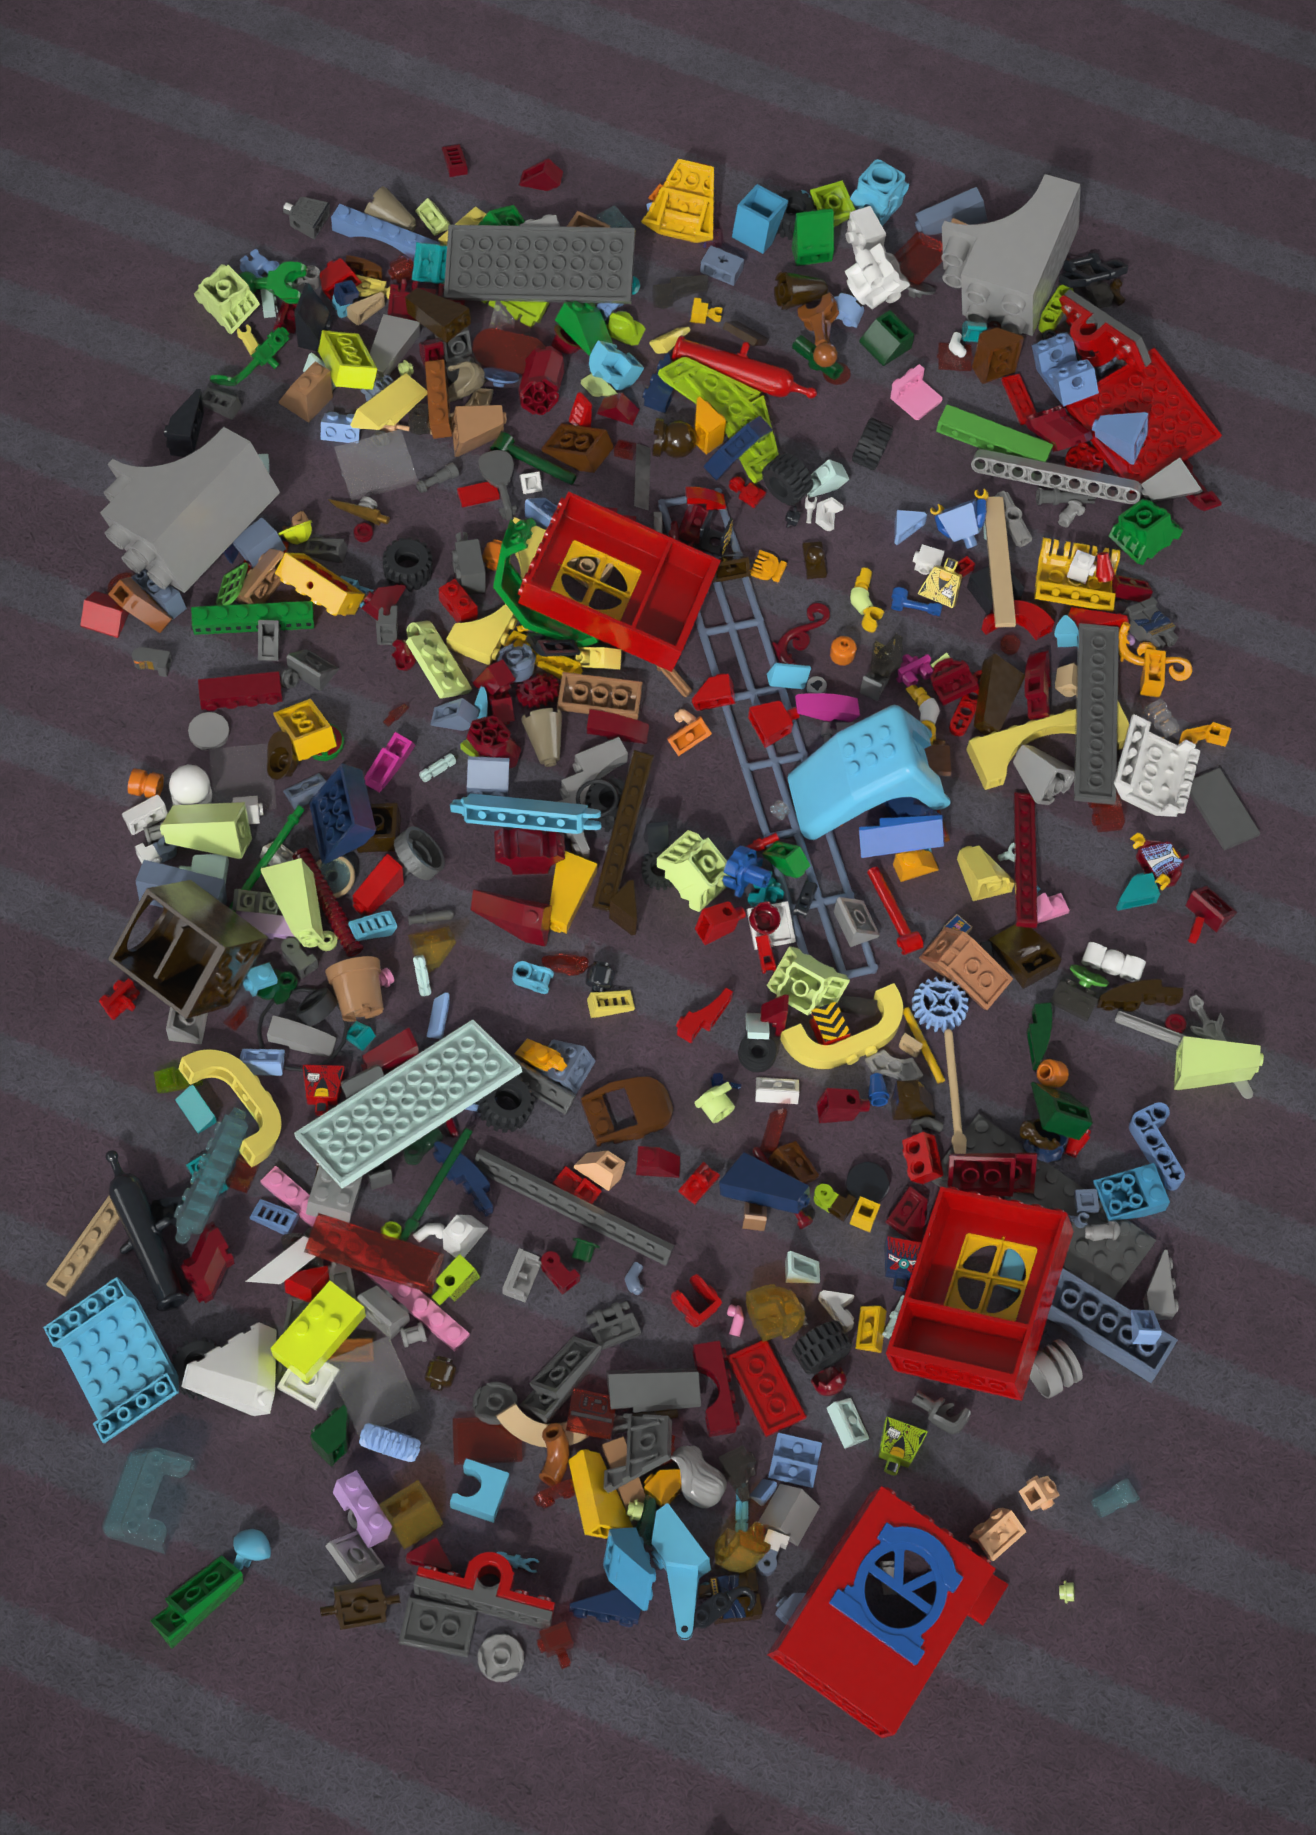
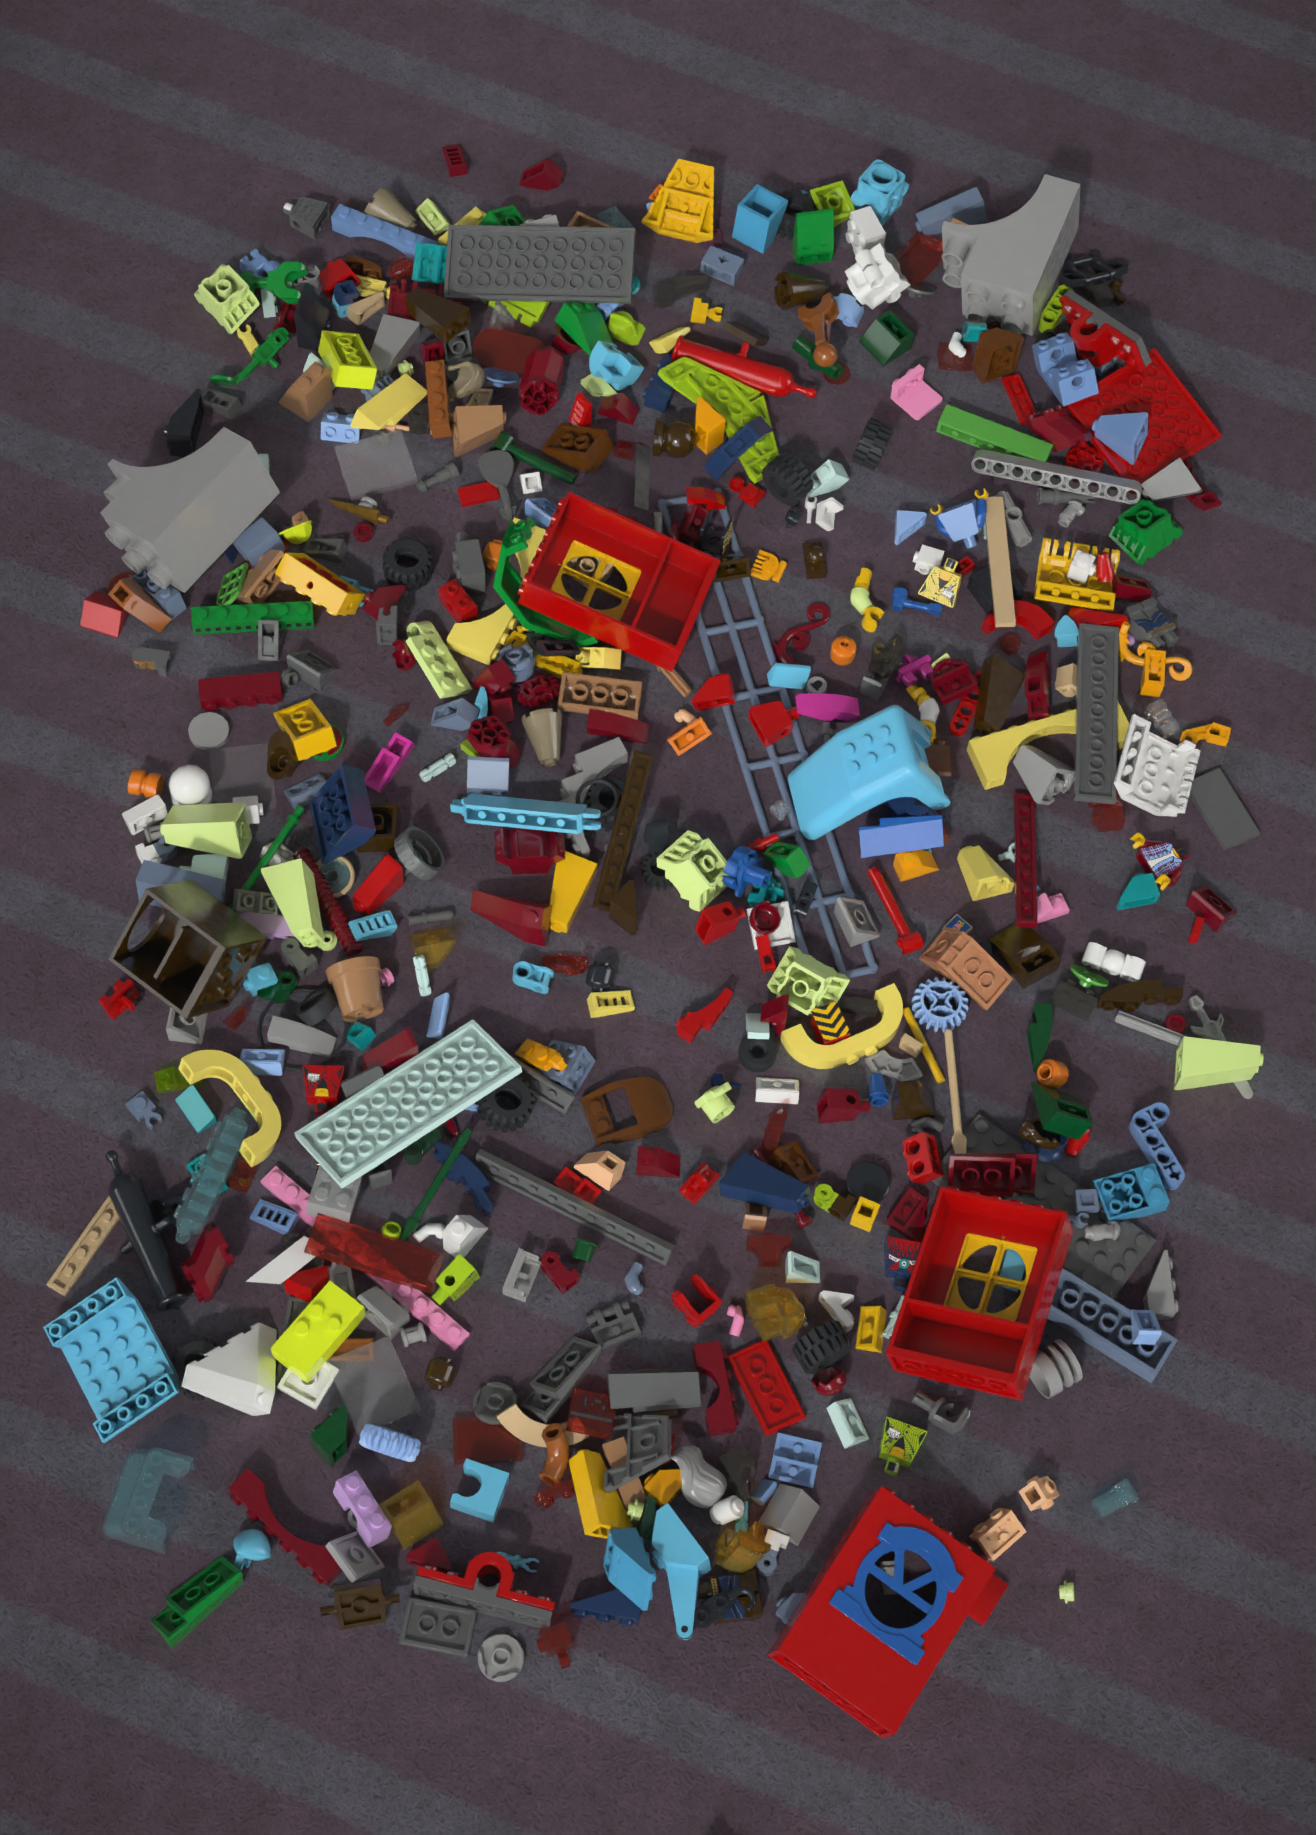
(141, 1108): none -> sand blue plate
(251, 1494): none -> dark red arch
(727, 1510): none -> white brick
(768, 1248): none -> clear red brick

